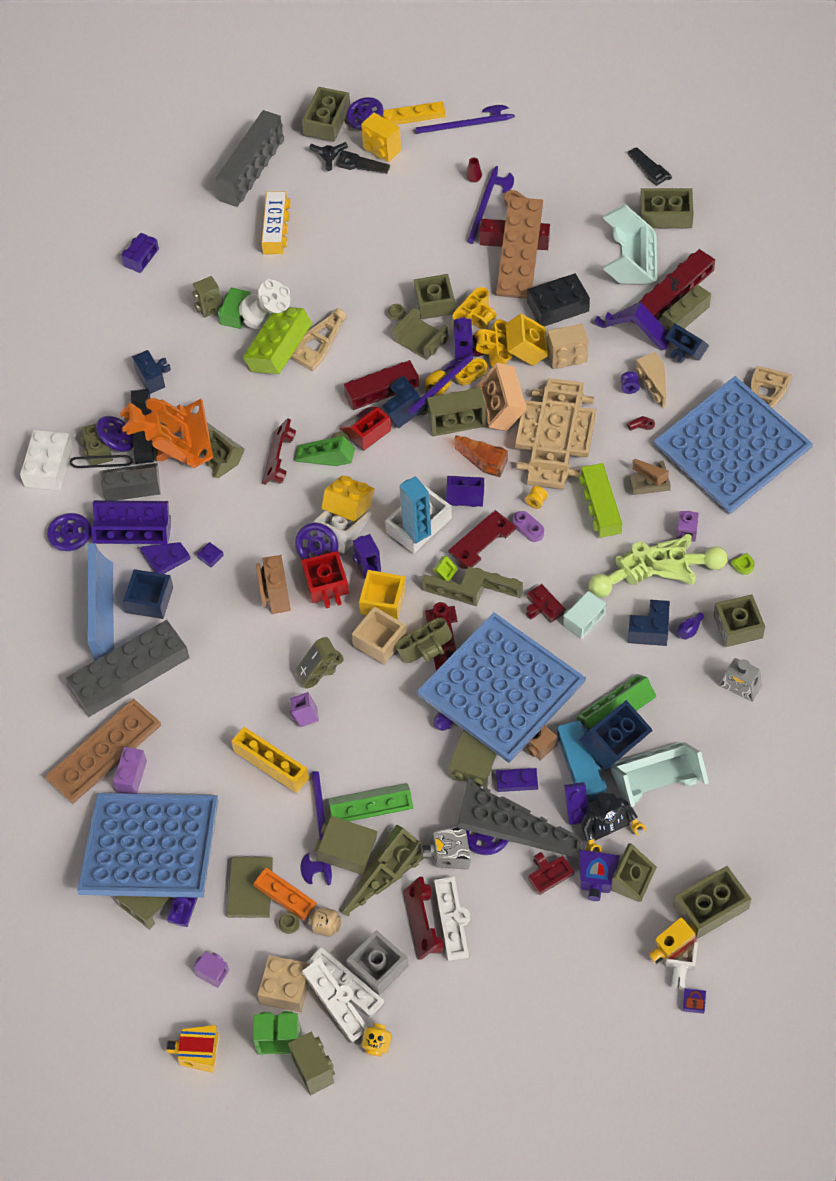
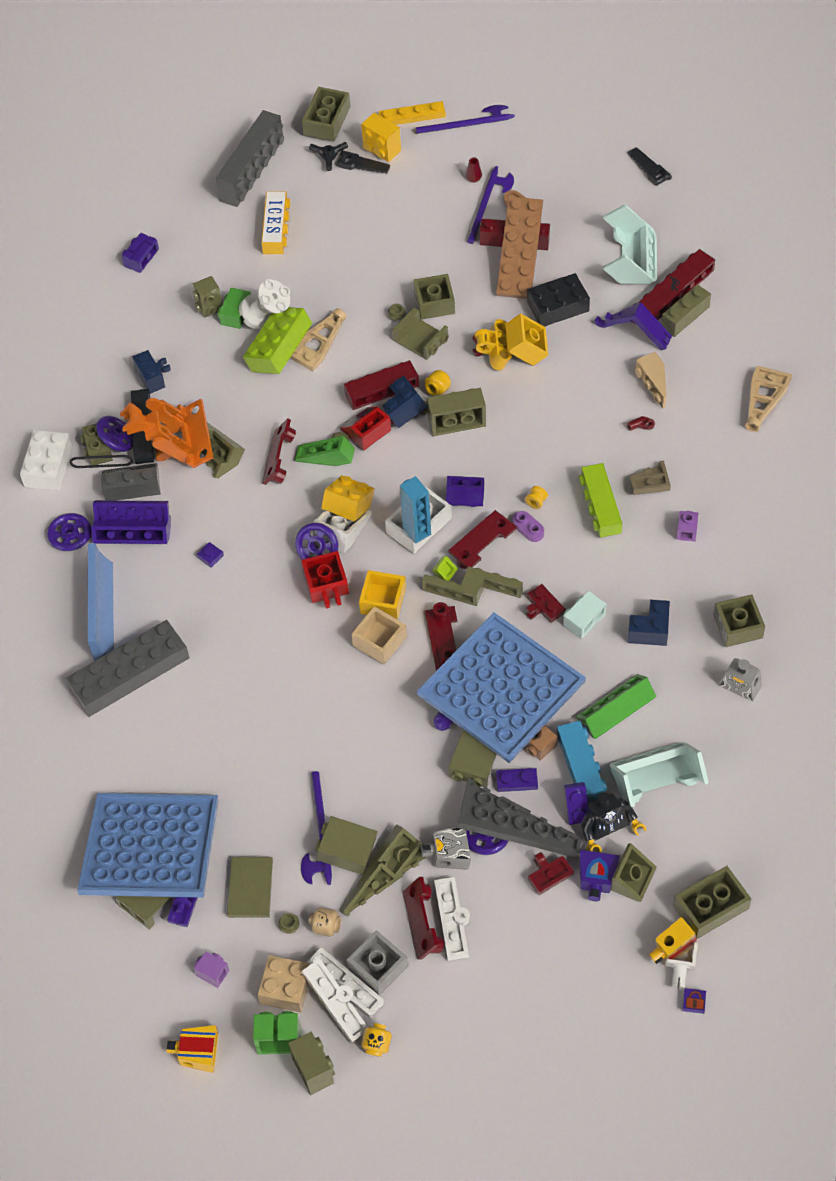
(102, 751): medium nougat plate -> none
(130, 771): medium lavender brick -> none
(148, 594): dark blue piece -> none
(165, 556): dark purple wing -> none
(270, 759): yellow brick -> none
(273, 584): medium nougat brick -> none
(285, 894): orange plate -> none
(304, 709): medium lavender brick -> none
(318, 662): olive beam -> none
(363, 112): dark purple plate -> none
(366, 554): dark purple brick -> none
(372, 803): bright green panel -> none
(424, 641): olive beam -> none
(457, 367): dark purple piece -> none
(463, 332): dark purple torso -> none
(471, 373): yellow plate -> none
(476, 308): yellow beam -> none
(484, 456): clear orange slope -> none
(502, 396): light nougat brick -> none
(555, 432): tan piece -> none
(567, 346): tan brick -> none
(615, 735): dark blue brick -> none
(630, 382): dark purple wheel -> none
(652, 473): medium nougat piece -> none
(664, 559): yellowish green piece -> none
(667, 207): olive brick -> none
(686, 343): dark blue brick -> none
(689, 626): dark purple piece -> none
(732, 444): medium blue plate -> none
(743, 564): lime tile -> none

